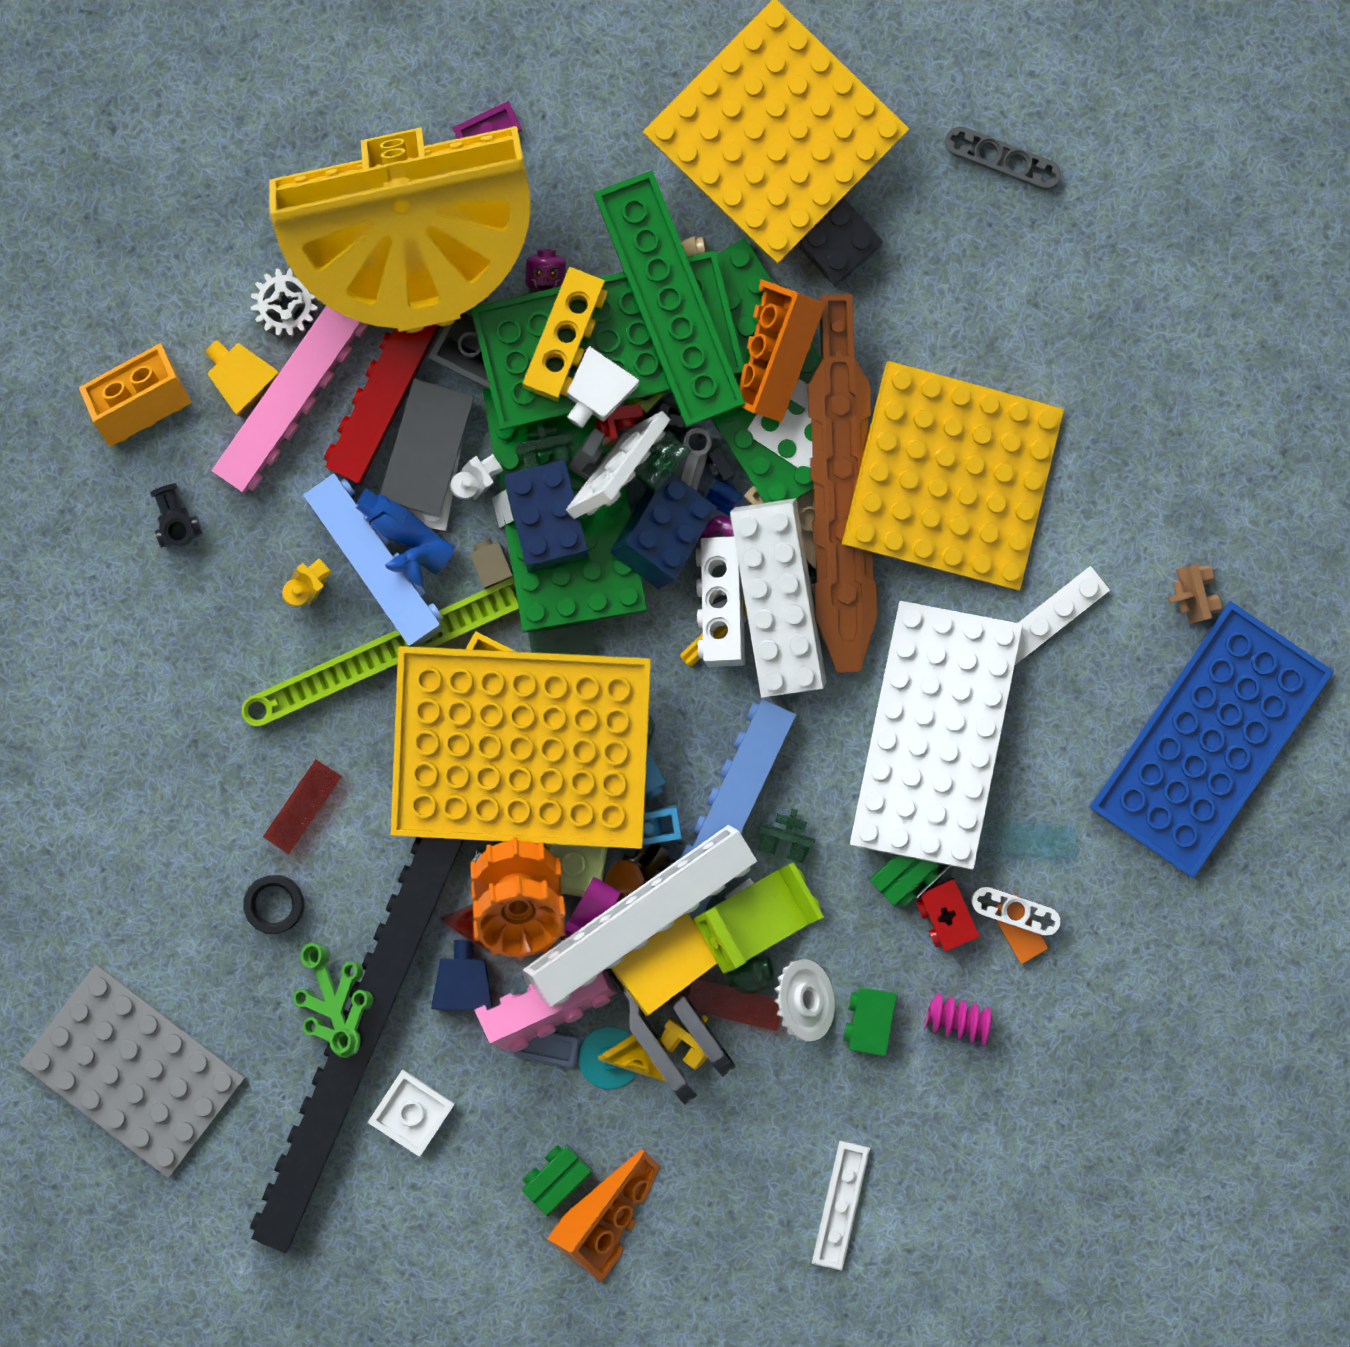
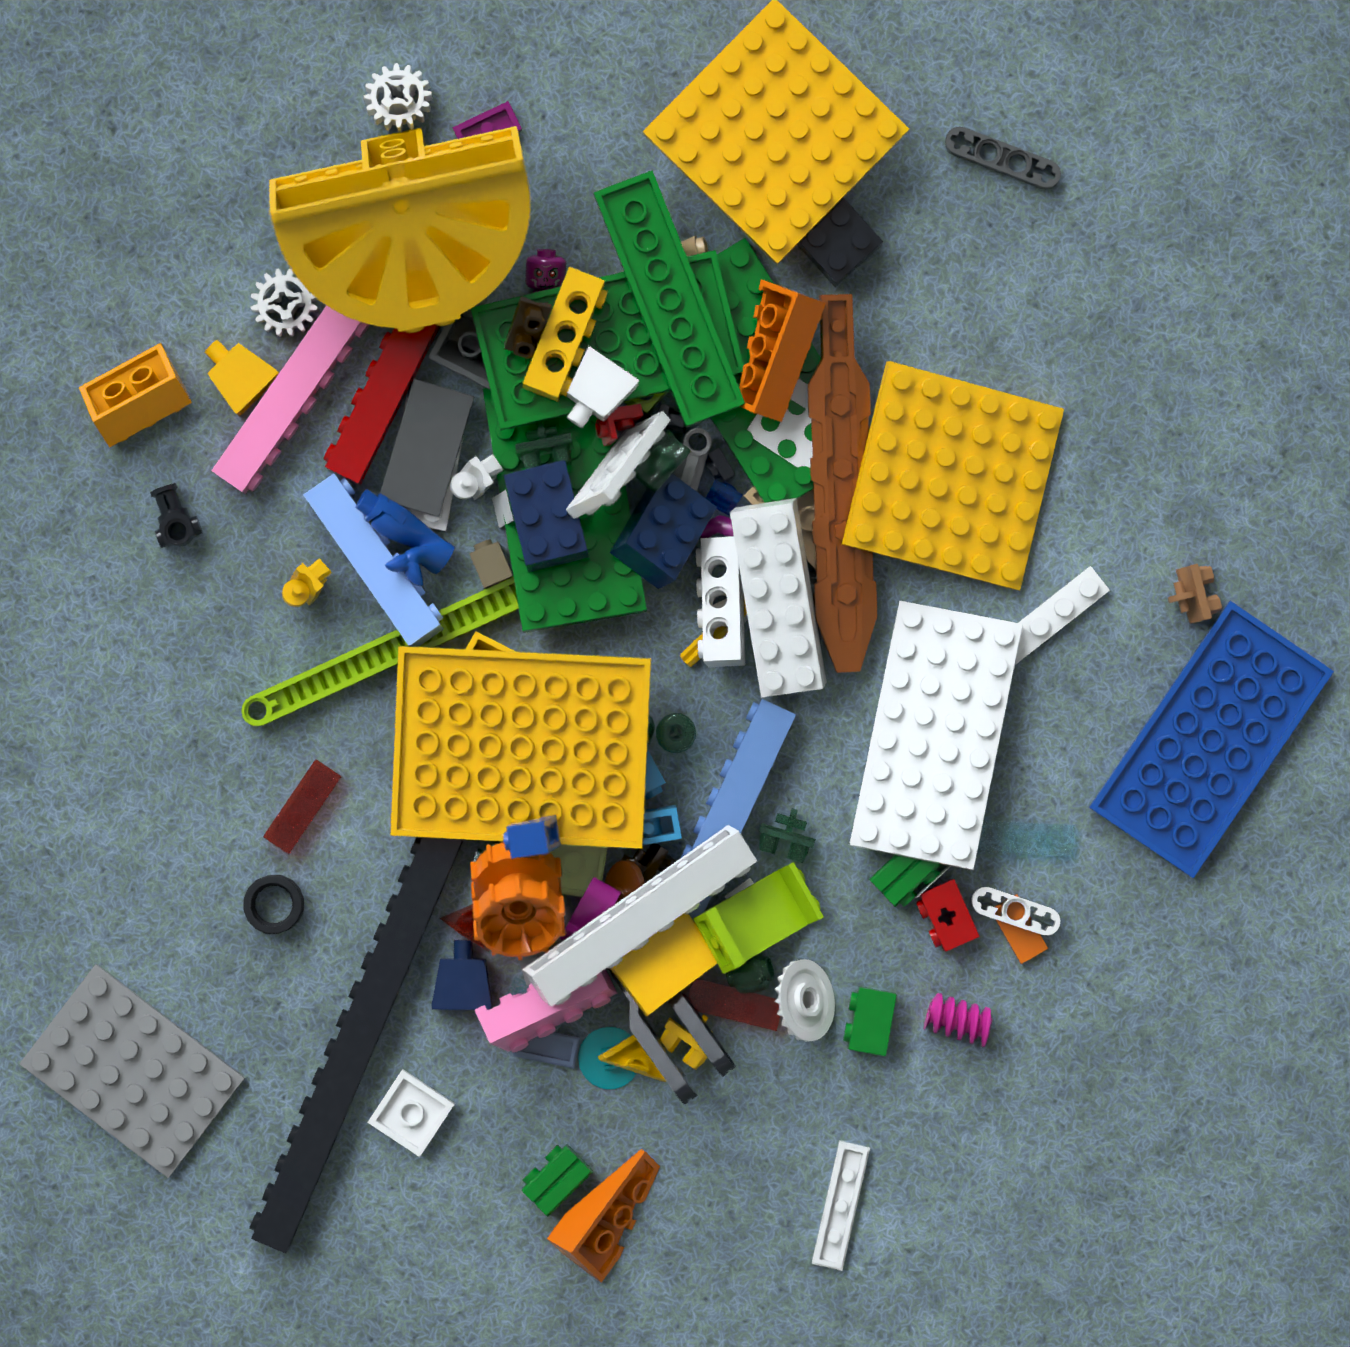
(334, 1002): bright green plant -> none
(398, 84): none -> white gear
(527, 327): none -> dark brown hips
(532, 837): none -> blue arch
(562, 640): clear green plate -> none
(588, 455): dark grey bracket -> none
(676, 721): none -> clear green head

